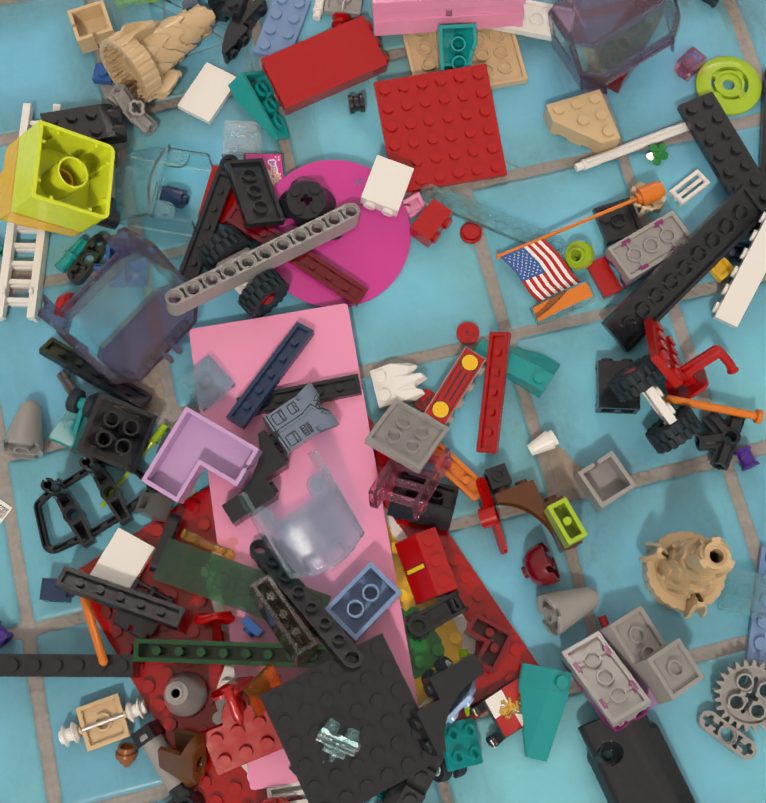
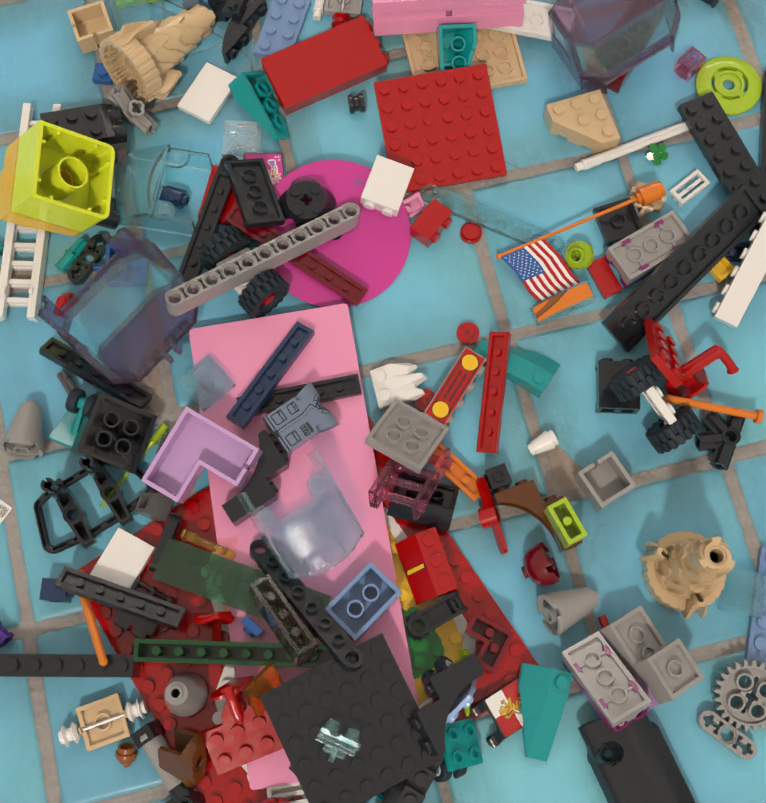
(746, 458): dark purple bush -> none

